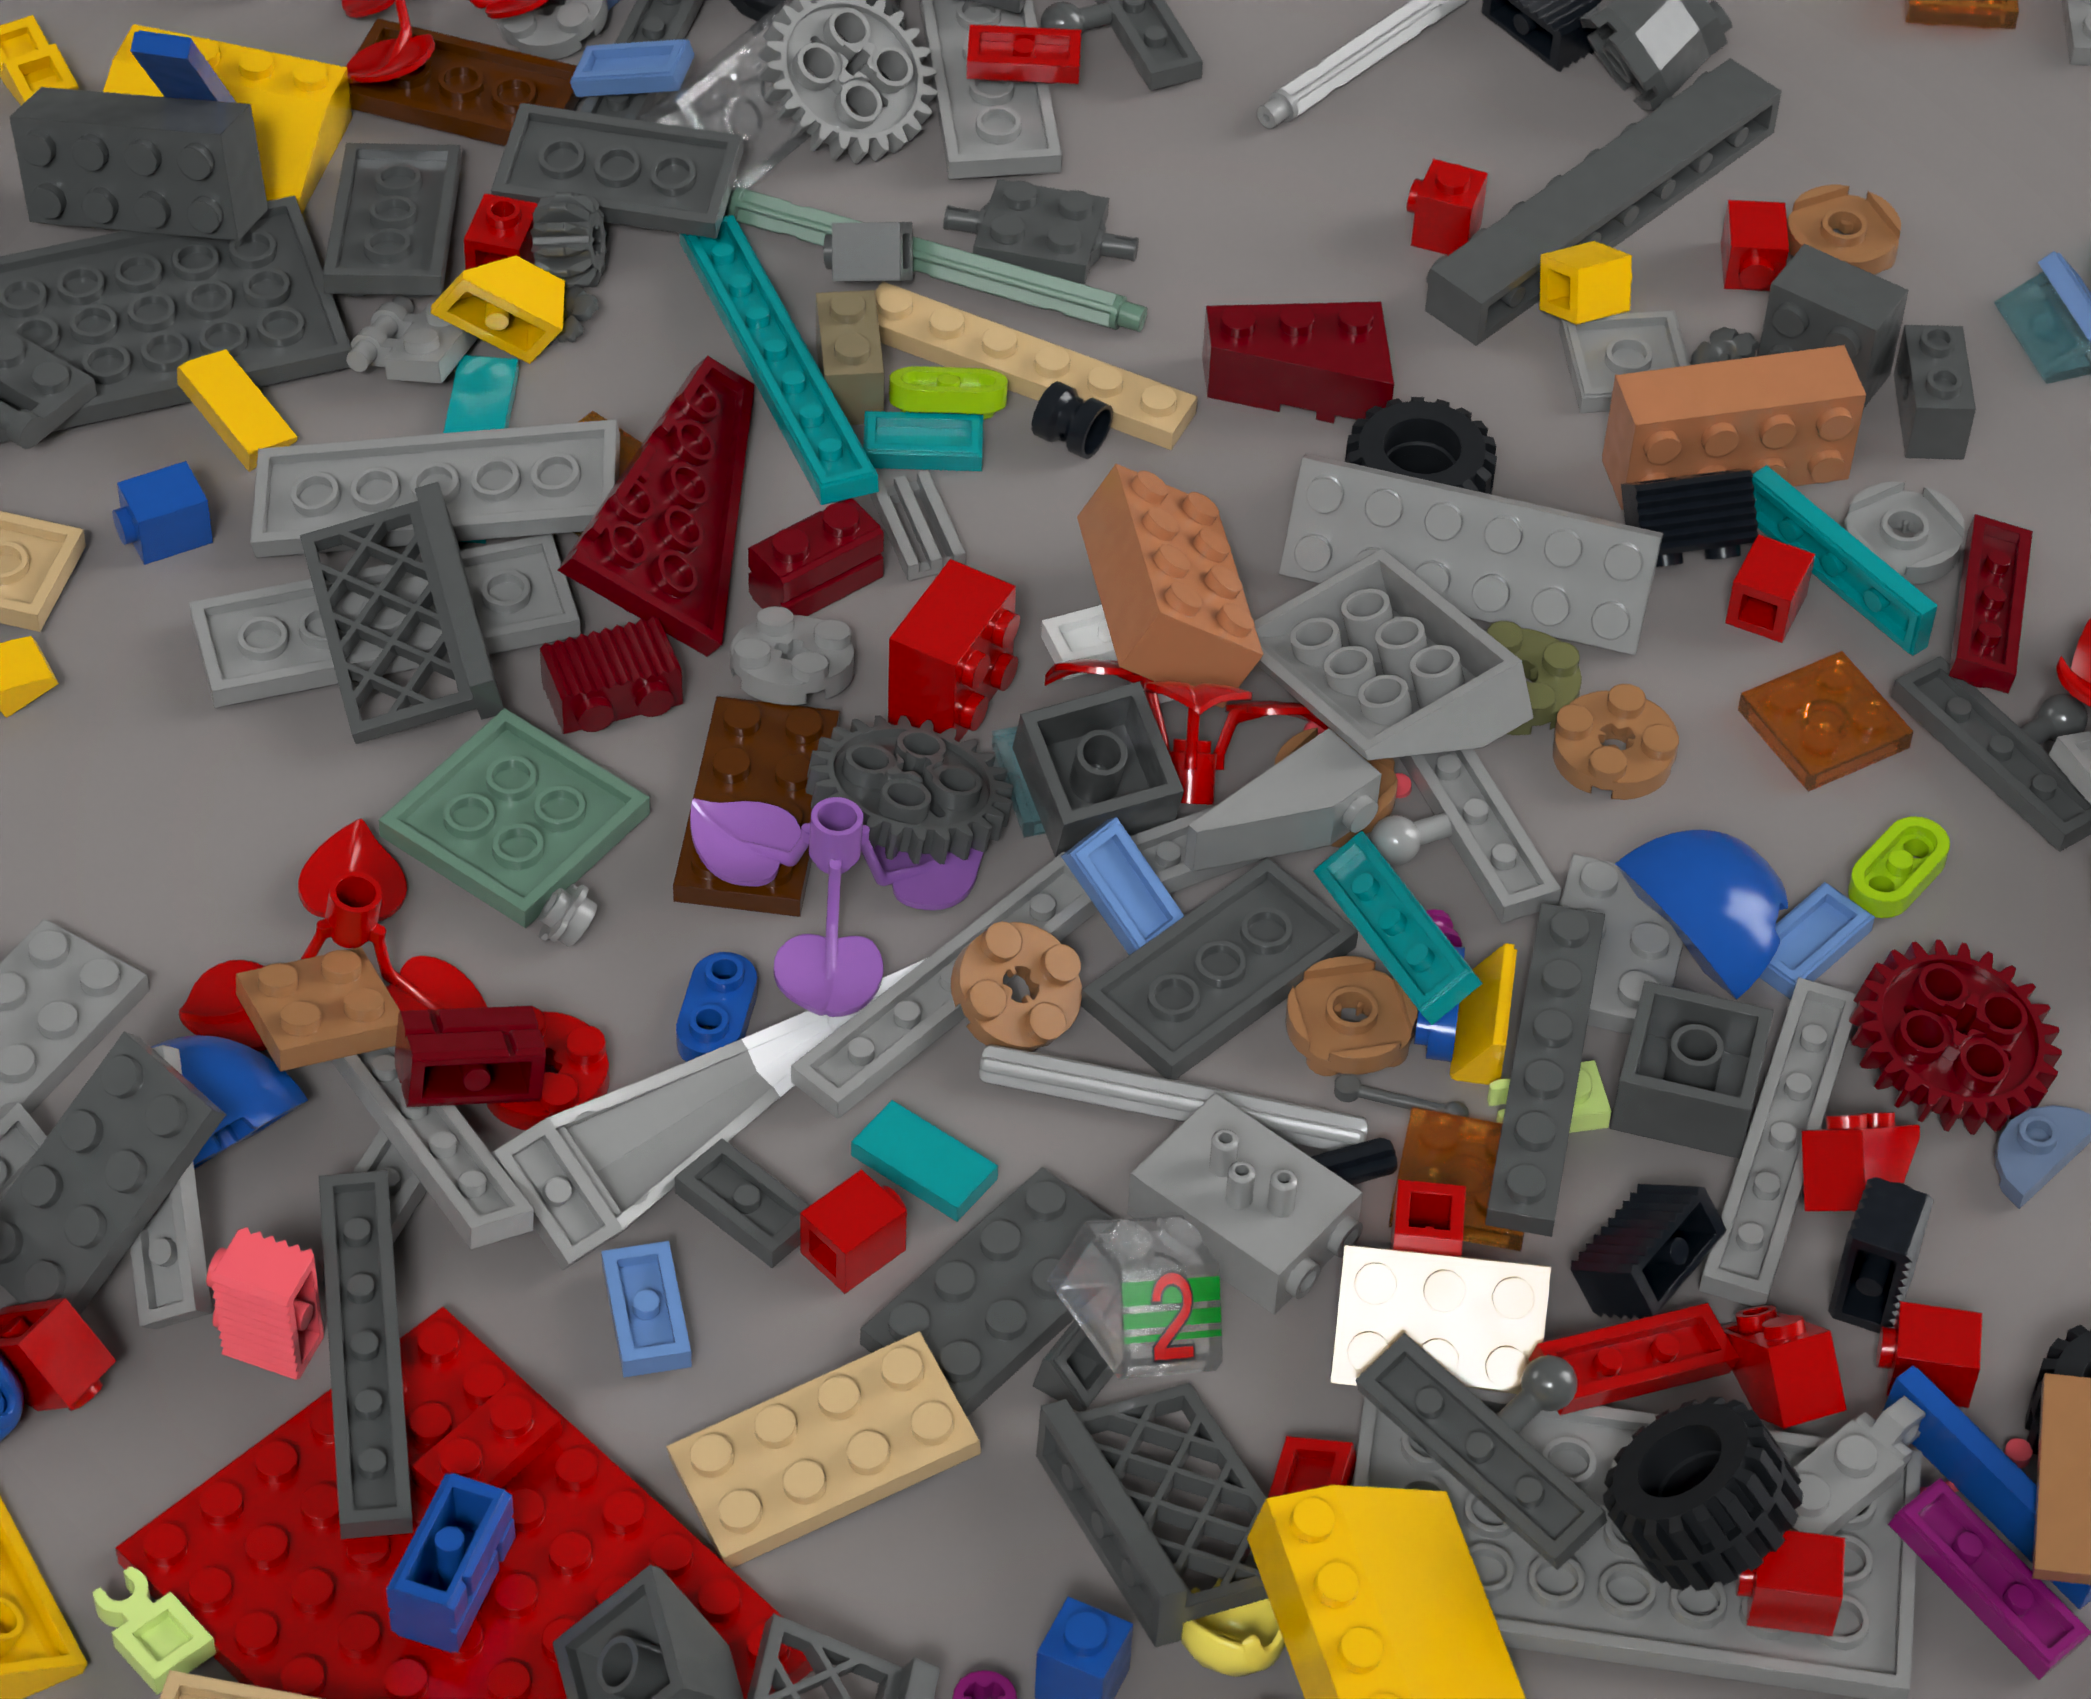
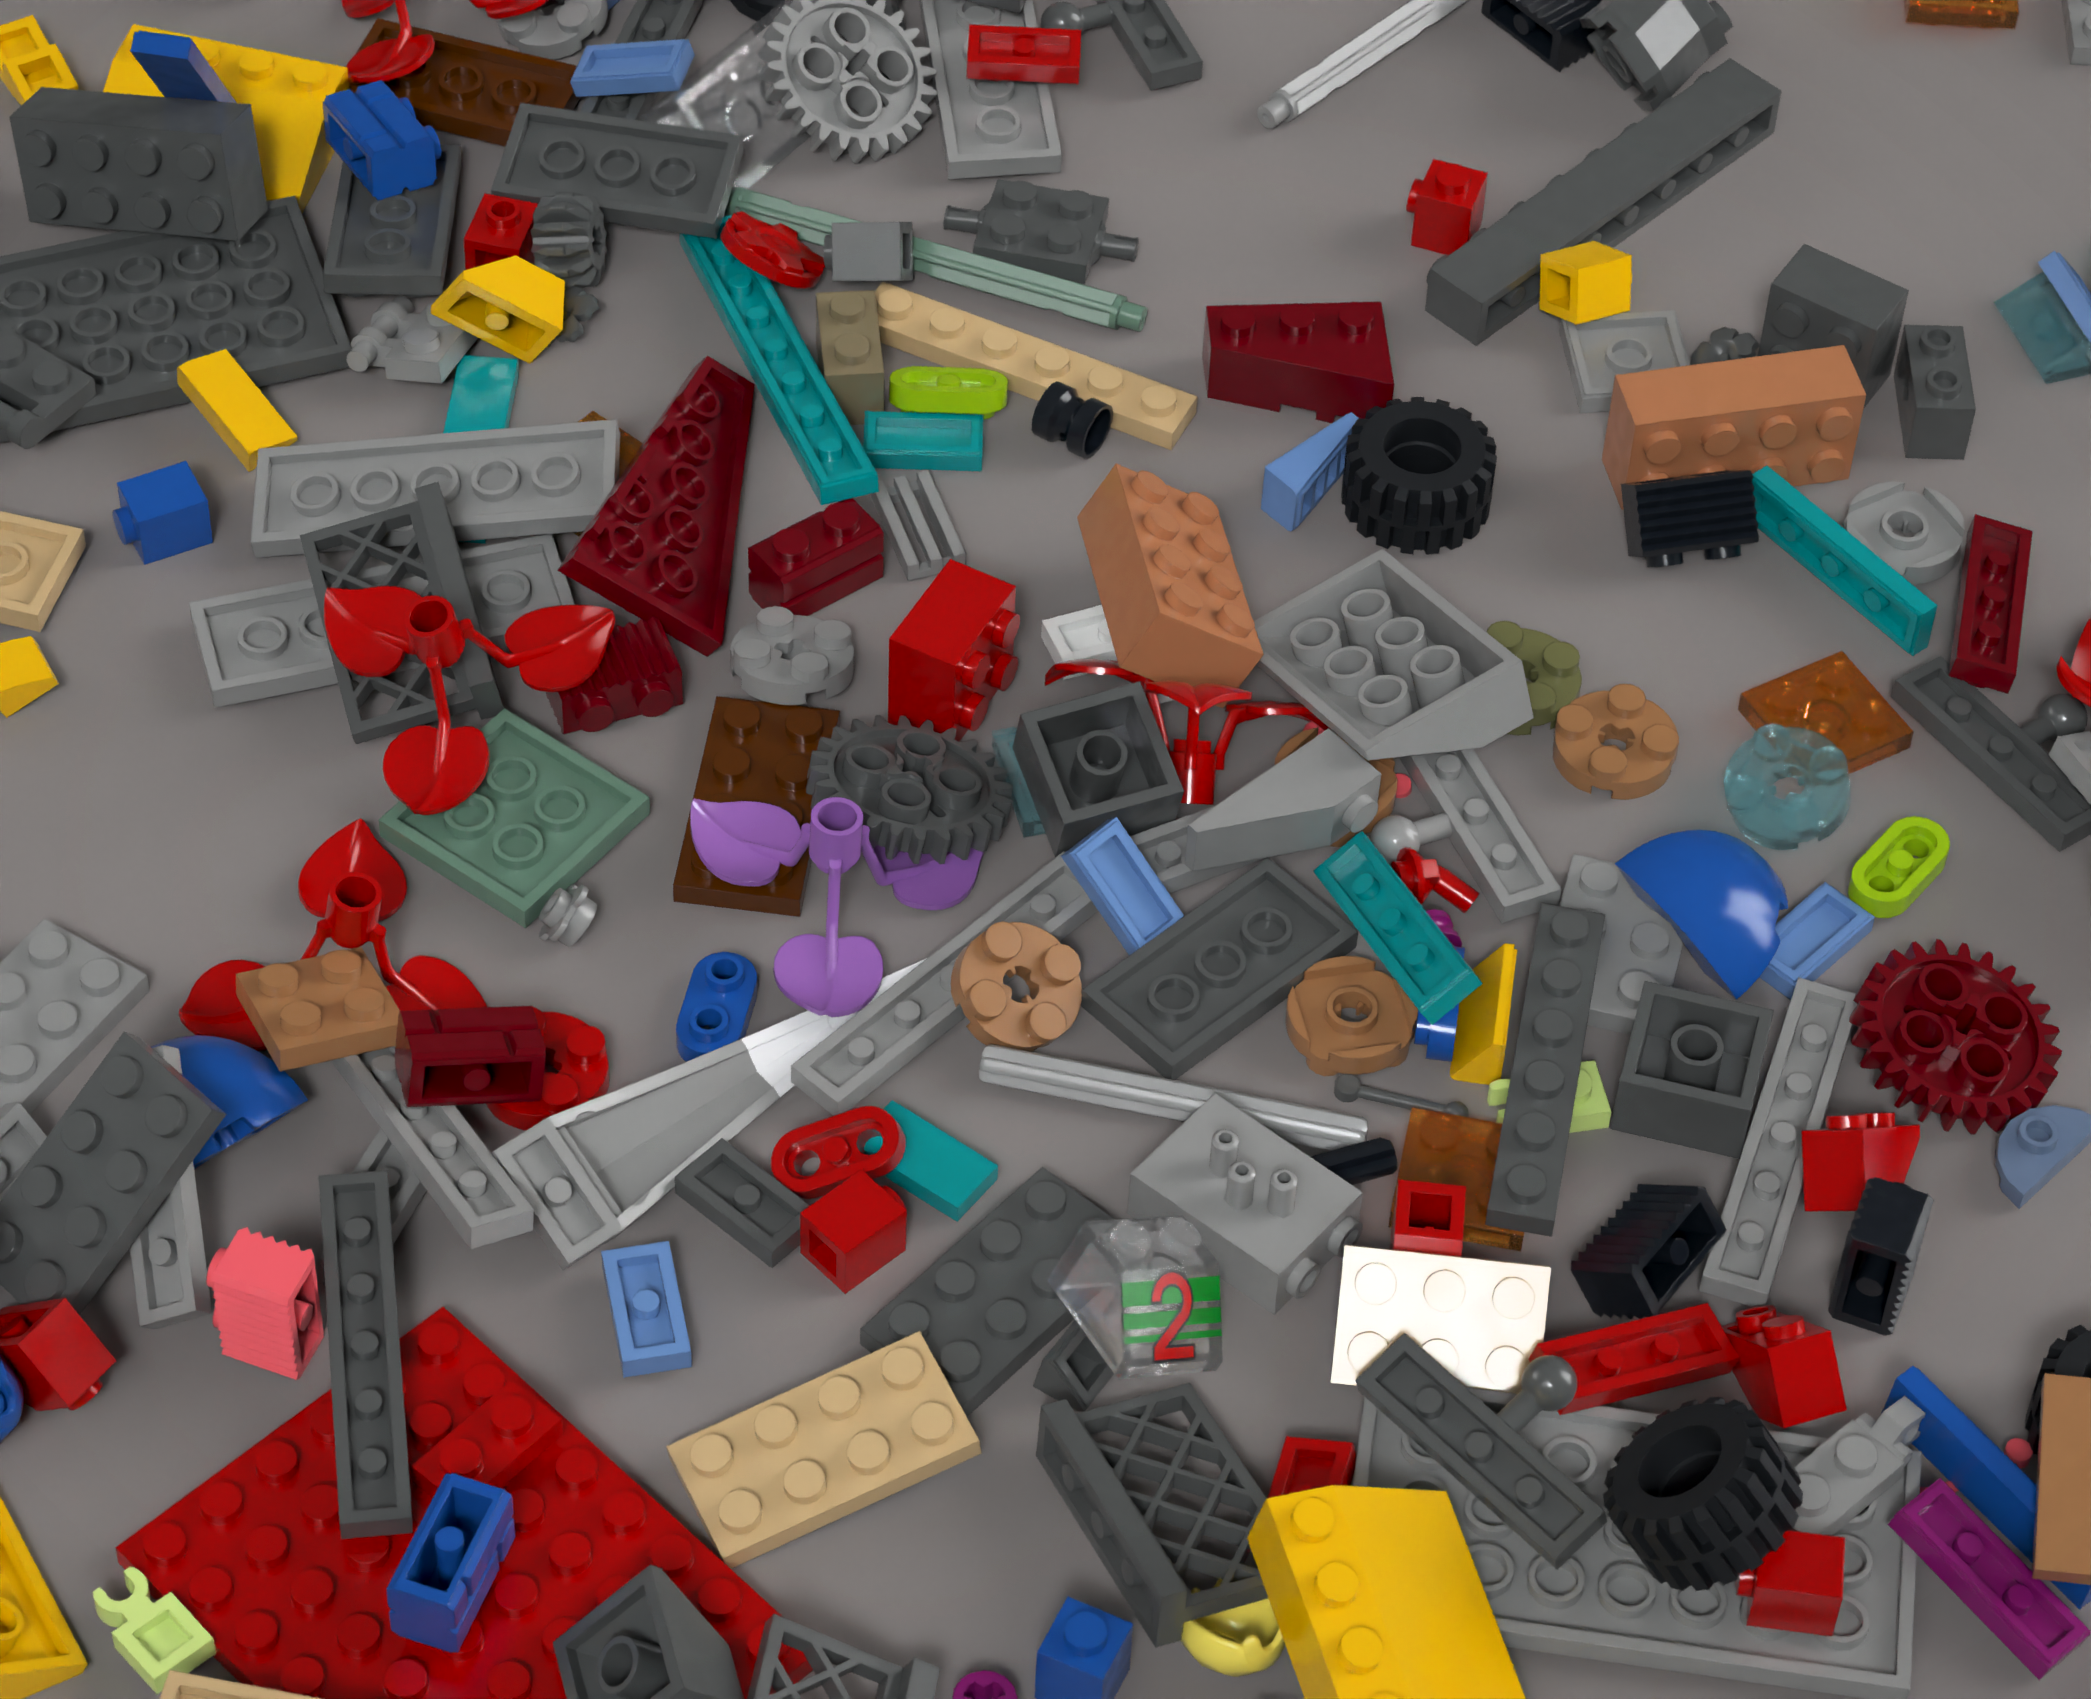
(379, 624): none -> red plant
(381, 139): none -> blue brick
(772, 251): none -> red wheel
(840, 1147): none -> red plate
(1305, 474): none -> medium blue slope
(1425, 875): none -> red plate
(1477, 551): light grey plate -> none
(1753, 244): red brick -> none
(1770, 588): red brick -> none
(1779, 754): none -> clear light blue plate
(1870, 221): medium nougat plate -> none
(1938, 1343): red brick -> none

